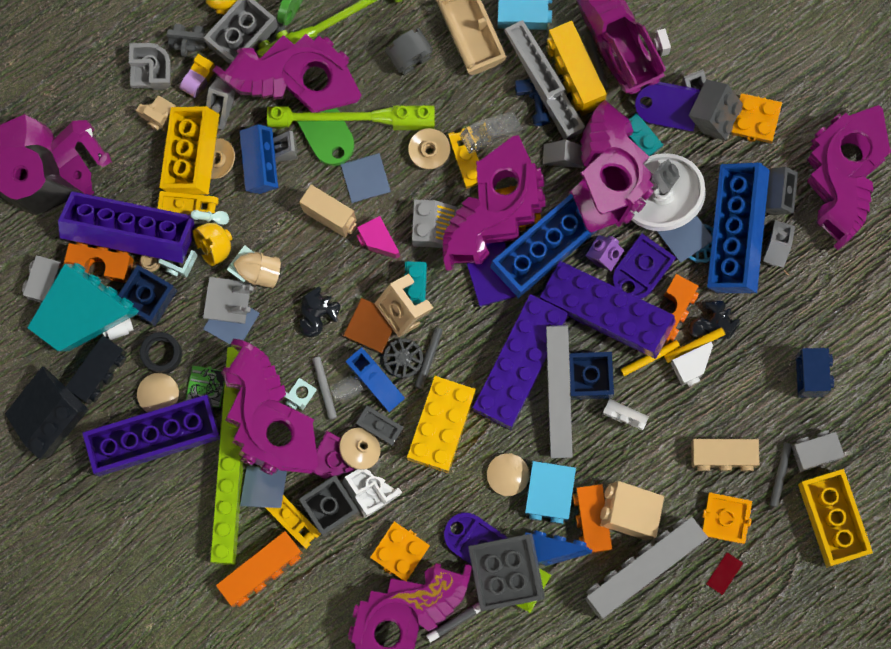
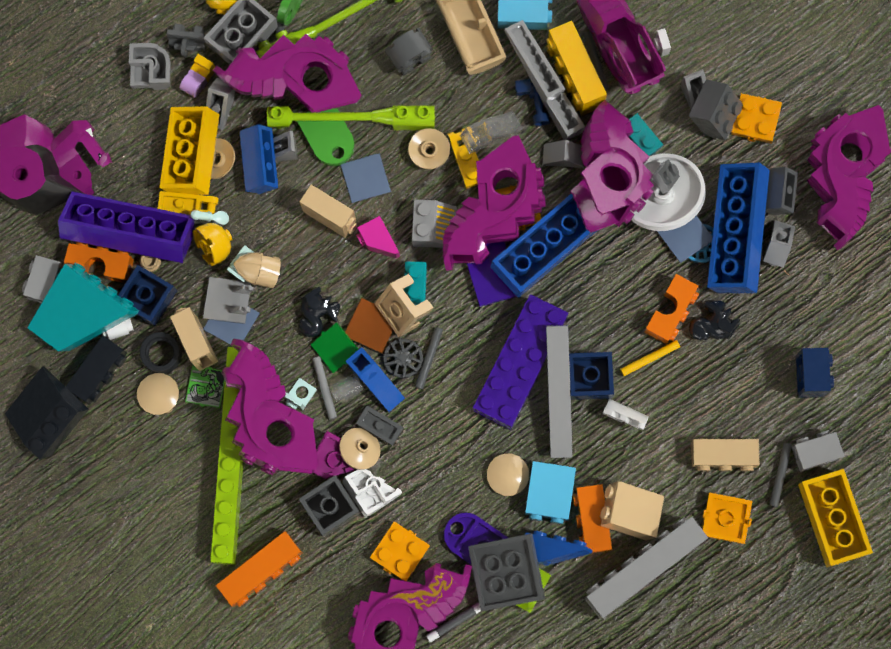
(152, 435): dark purple brick -> none
(156, 113): tan brick -> none
(175, 270): light aqua bracket -> none
(193, 338): none -> tan brick
(263, 489): sand blue piece -> none
(294, 522): yellow plate -> none
(334, 347): none -> green piece
(441, 424): yellow brick -> none
(605, 252): medium lavender brick -> none
(609, 309): dark purple brick -> none
(643, 267): dark purple tile -> none
(669, 105): dark purple tile -> none
(692, 365): white slope -> none
(694, 345): yellow bar -> none
(724, 573): dark red sticker -> none

